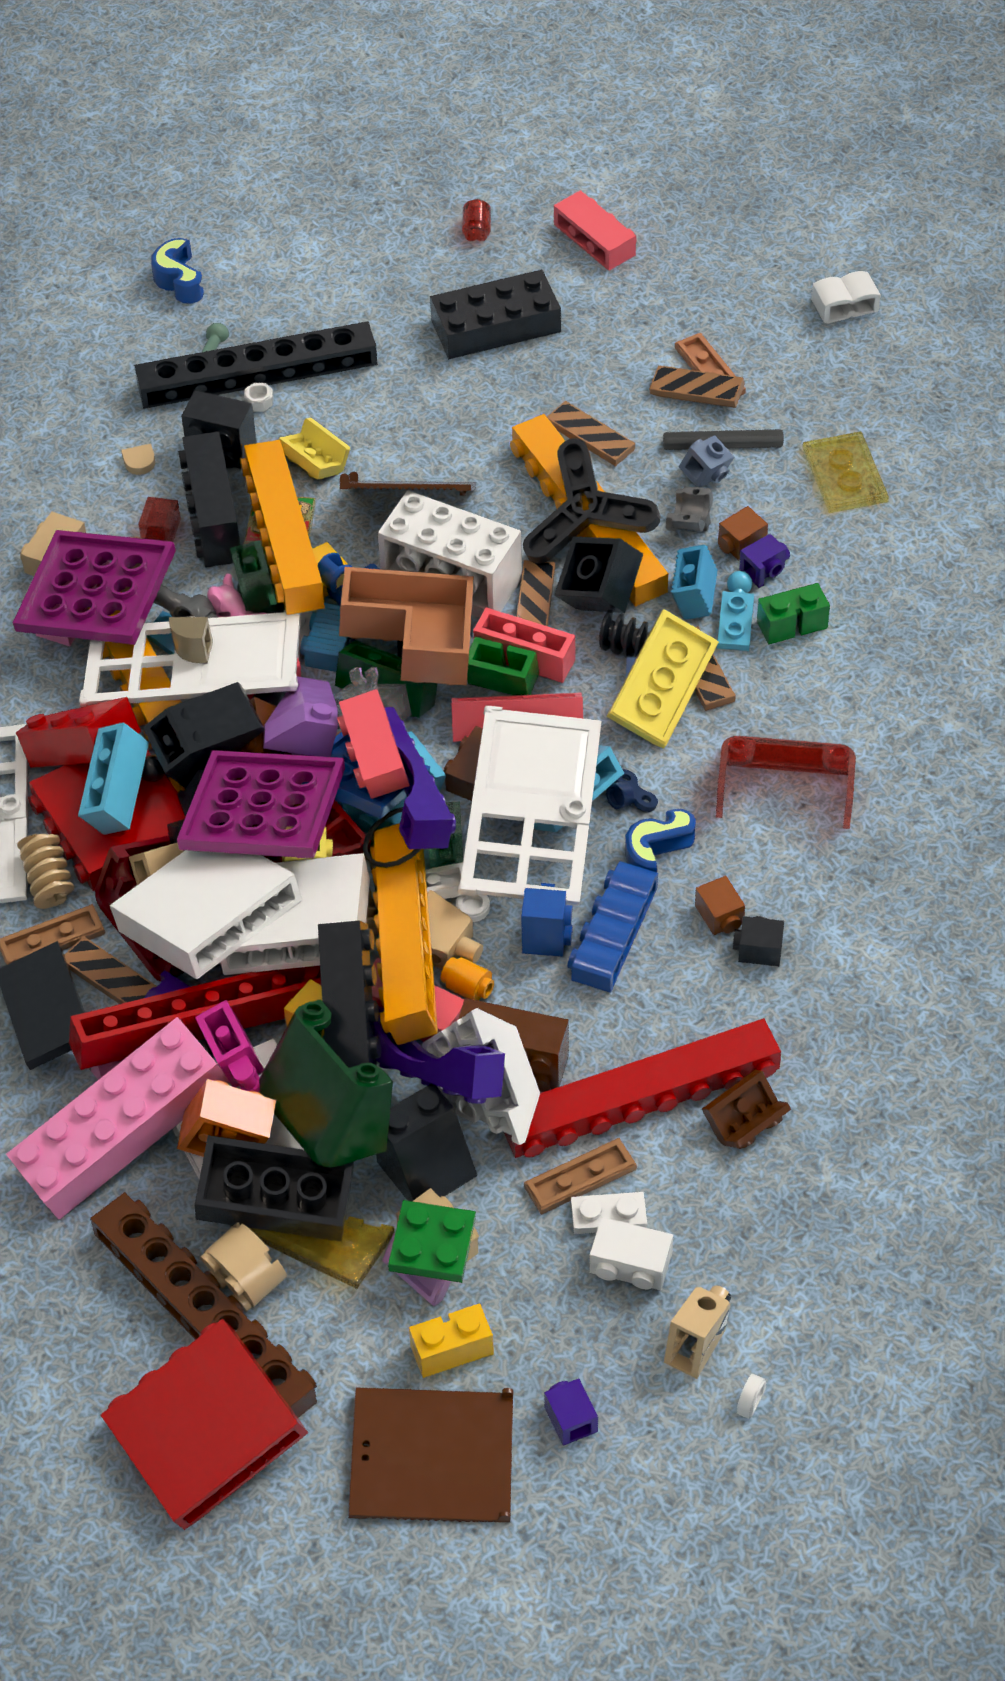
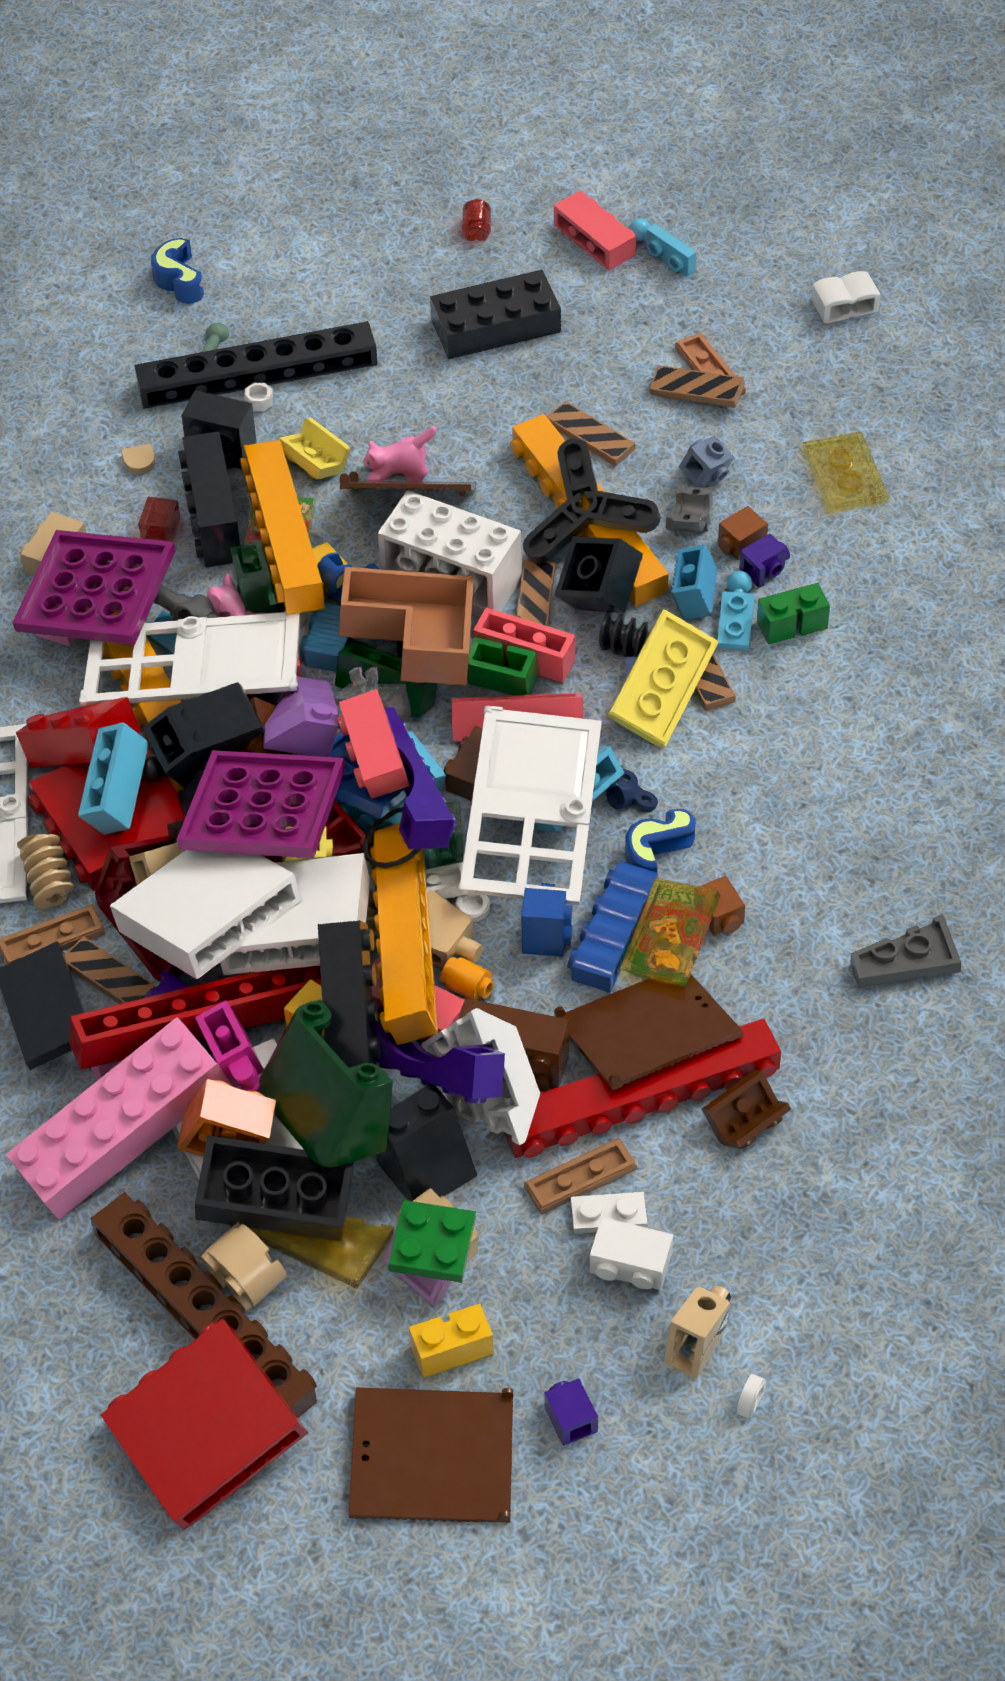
(191, 638): dark tan brick -> none
(402, 457): none -> bright pink animal
(647, 1028): none -> reddish brown door
(665, 246): none -> medium azure plate
(670, 932): none -> clear yellow tile
(730, 438): dark grey axle -> none
(759, 941): black brick -> none
(788, 756): clear red windscreen -> none
(916, 955): none -> dark grey wing

